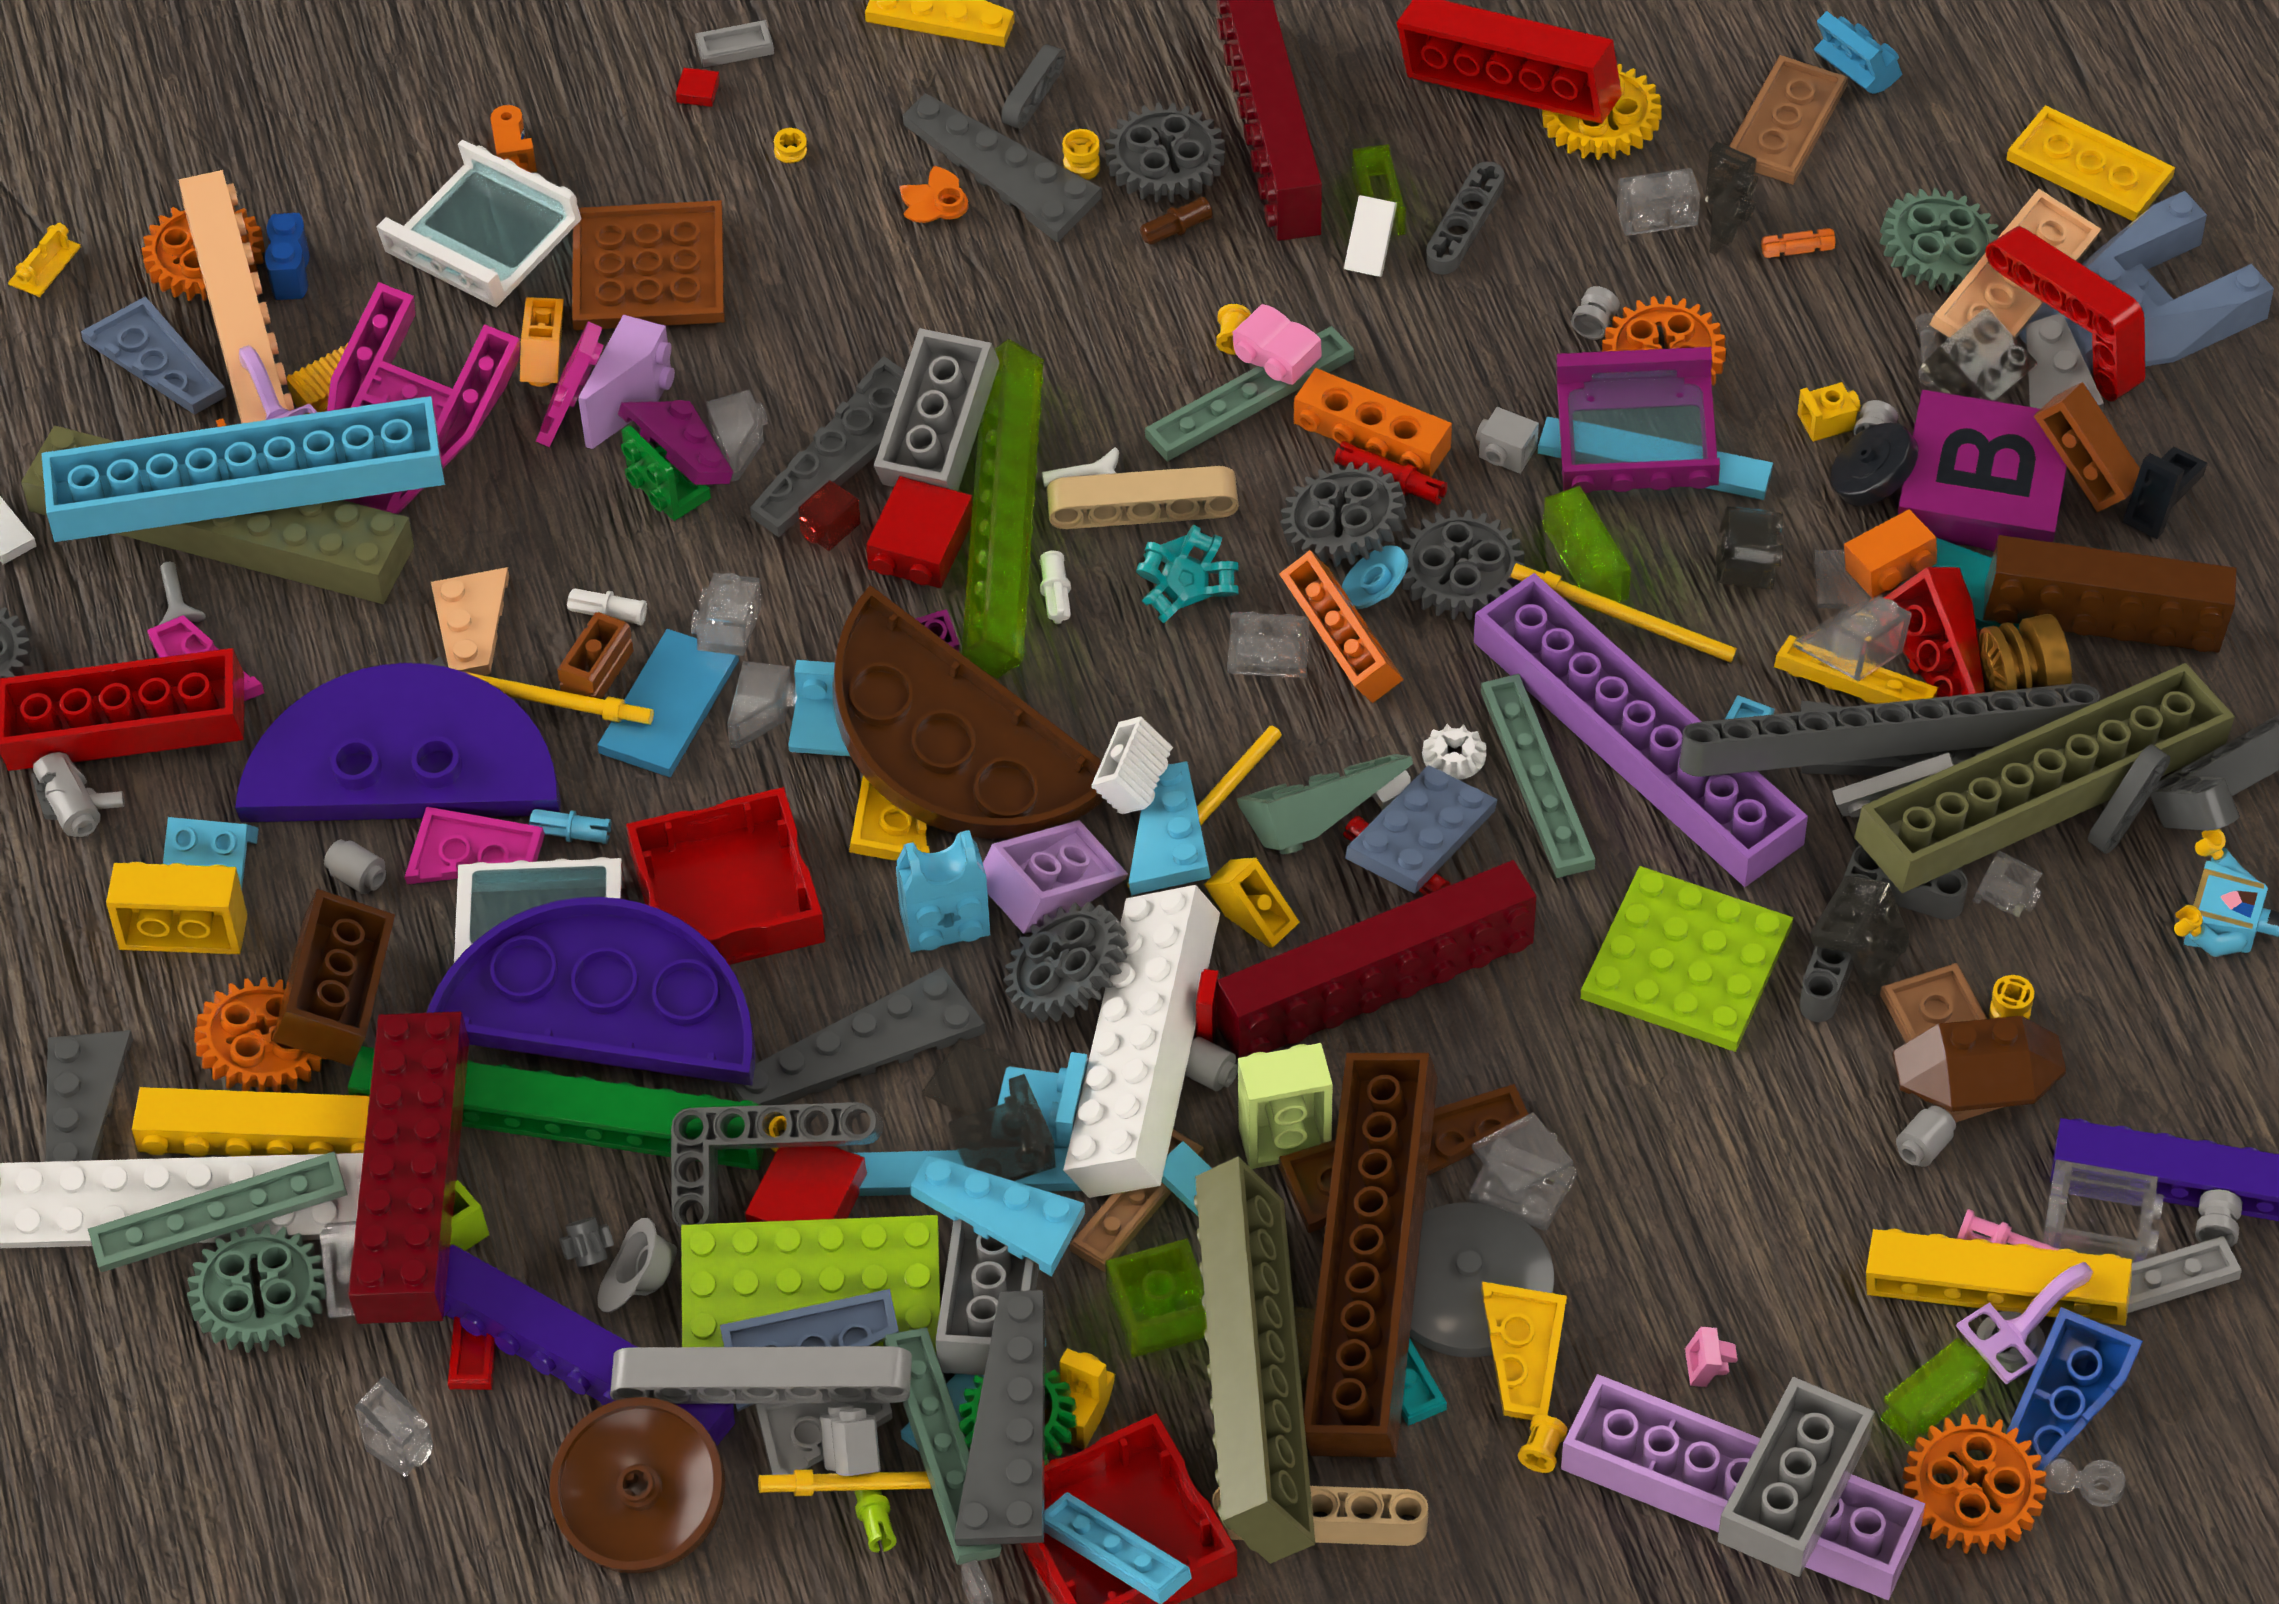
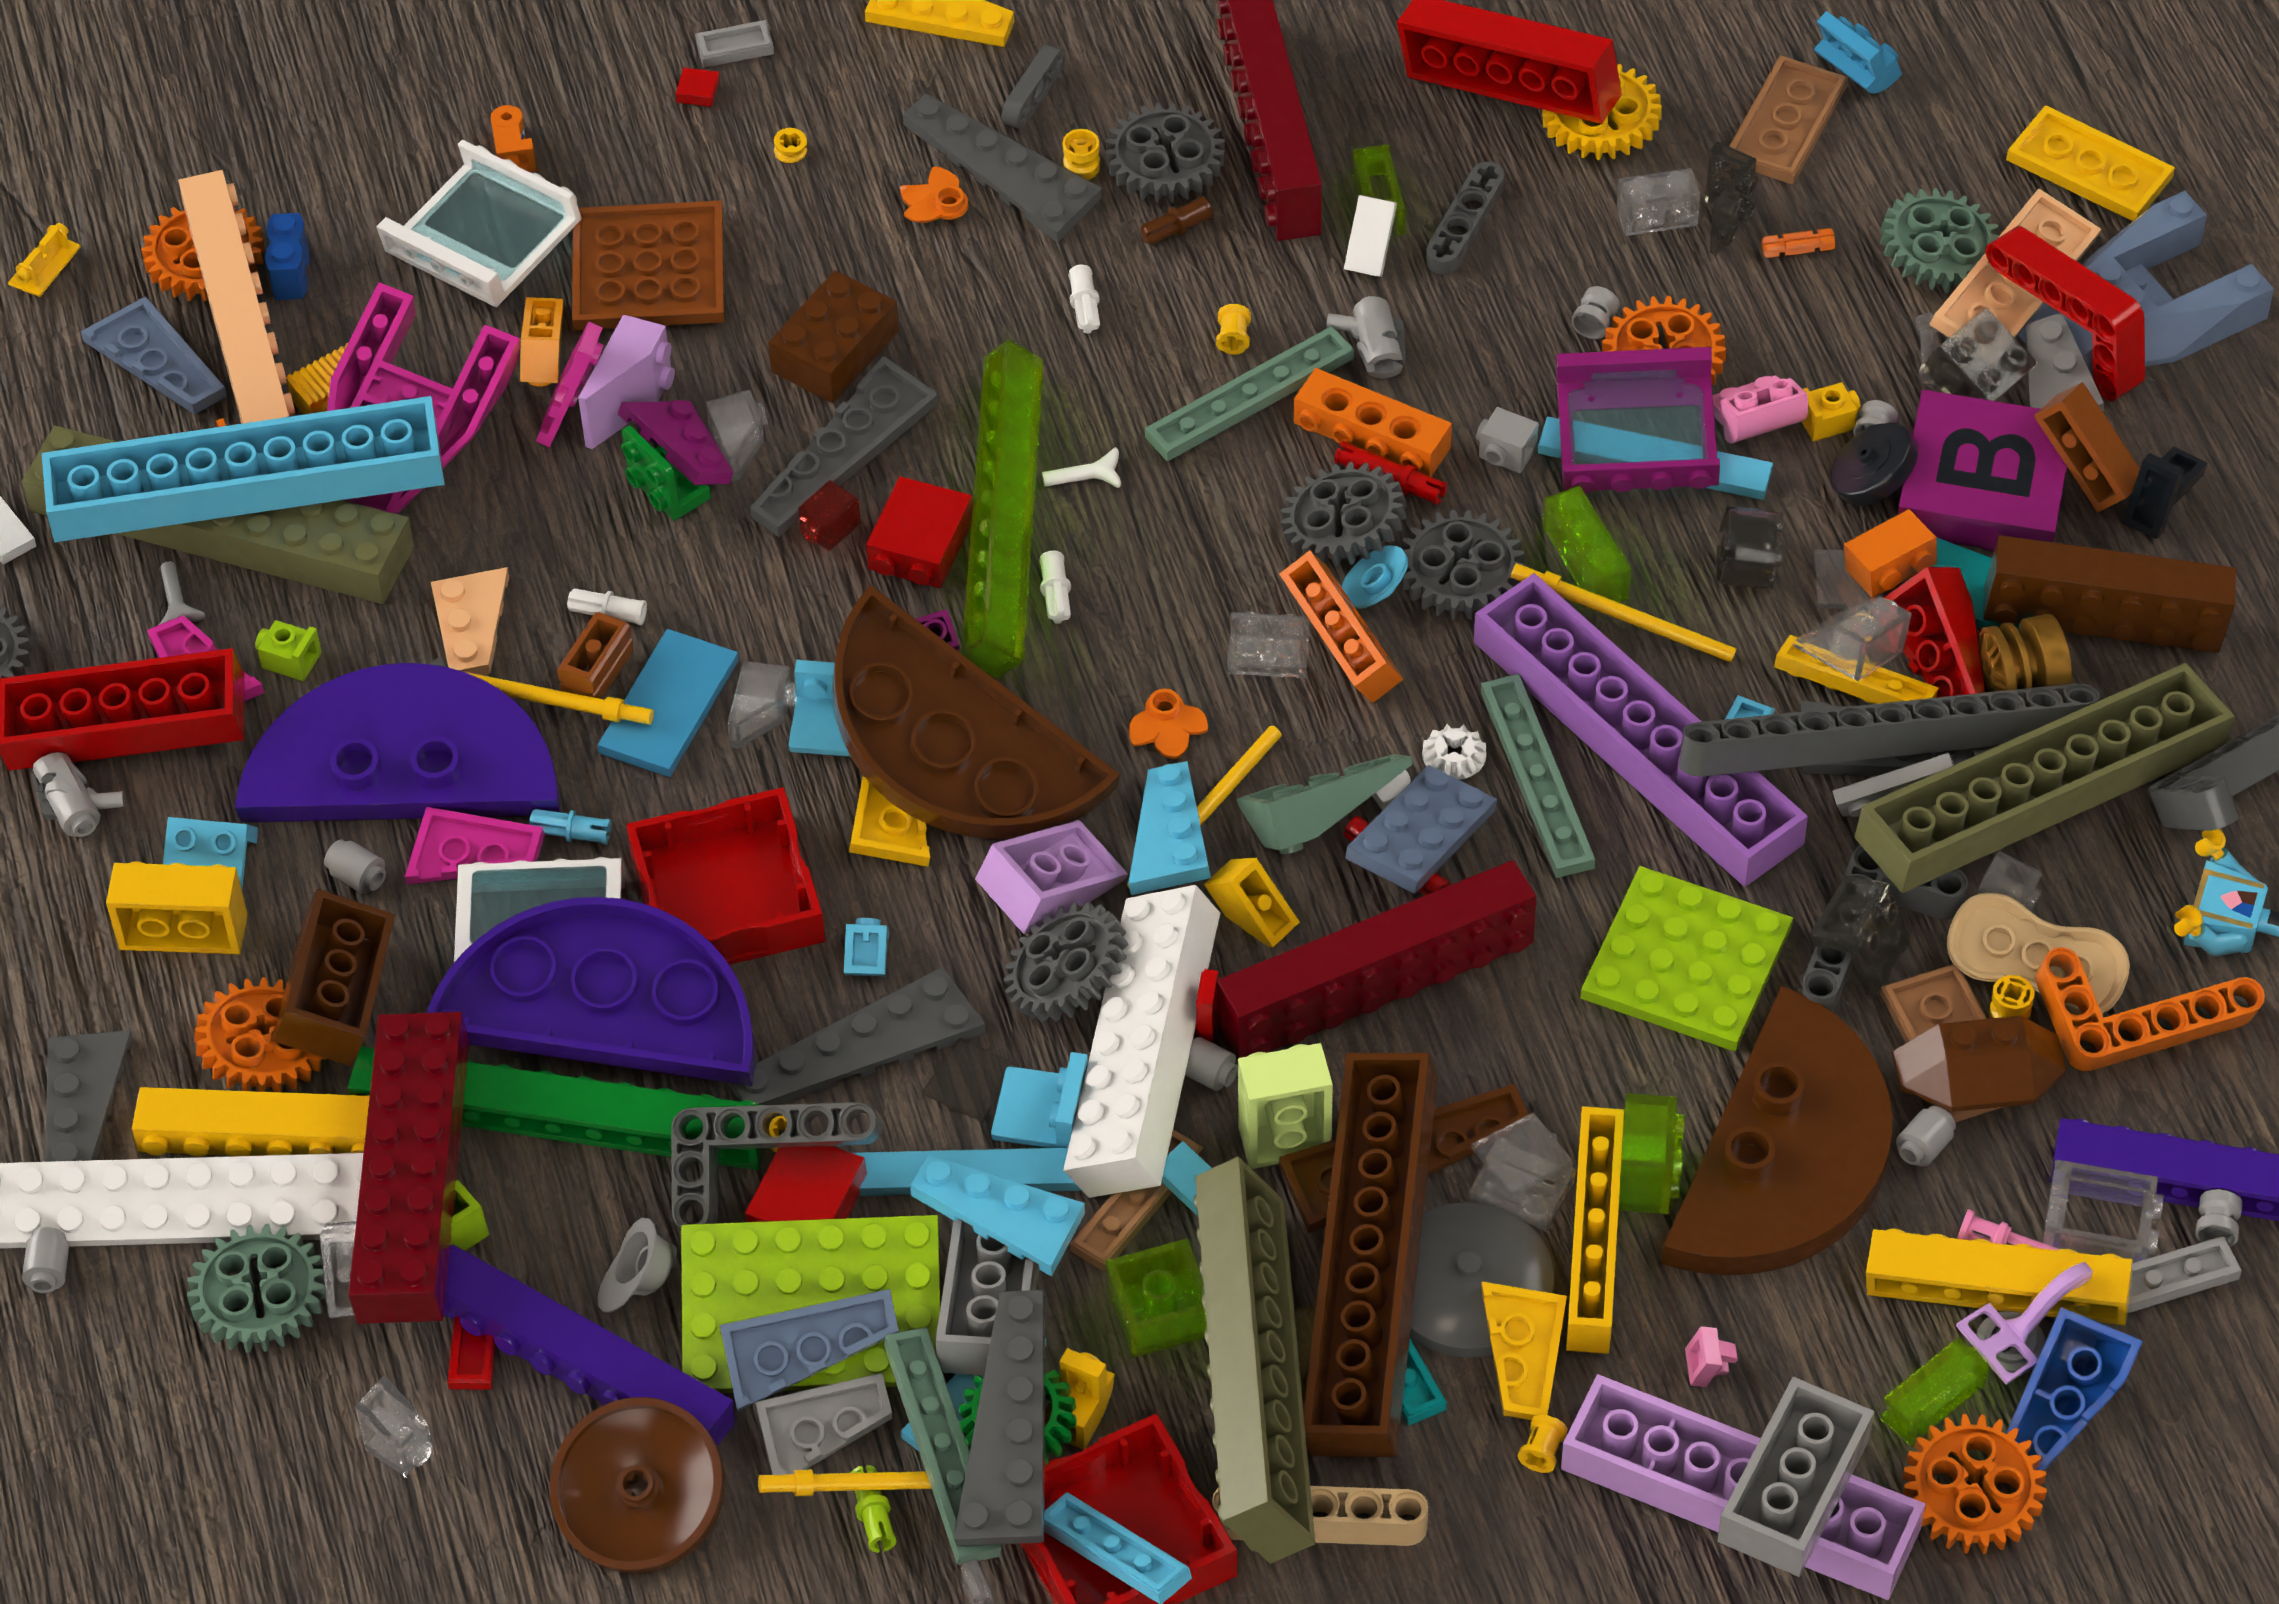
(45, 1260): none -> light grey brick
(217, 1212): sand green plate -> none
(253, 364): lavender piece -> none
(288, 649): none -> lime brick
(586, 1241): dark grey gear -> none
(727, 614): clear brick -> none
(763, 1374): light grey beam -> none
(833, 336): none -> reddish brown brick
(849, 1440): light grey brick -> none
(866, 948): none -> medium azure bracket
(937, 410): light grey brick -> none
(943, 894): medium azure brick -> none
(1008, 1137): clear smoke bracket -> none
(1084, 298): none -> white axle
(1132, 766): white brick -> none
(1142, 497): tan beam -> none
(1169, 728): none -> orange plate
(1183, 576): teal piece -> none
(1276, 344): bright pink brick -> none
(1379, 336): none -> light grey piece
(1595, 1230): none -> yellow brick
(1650, 1153): none -> clear neon green brick
(1759, 407): none -> bright pink brick
(1792, 1150): none -> reddish brown plate
(2002, 938): none -> tan plate
(2064, 1477): clear plate -> none
(2129, 799): dark grey beam -> none
(2139, 1021): none -> orange beam

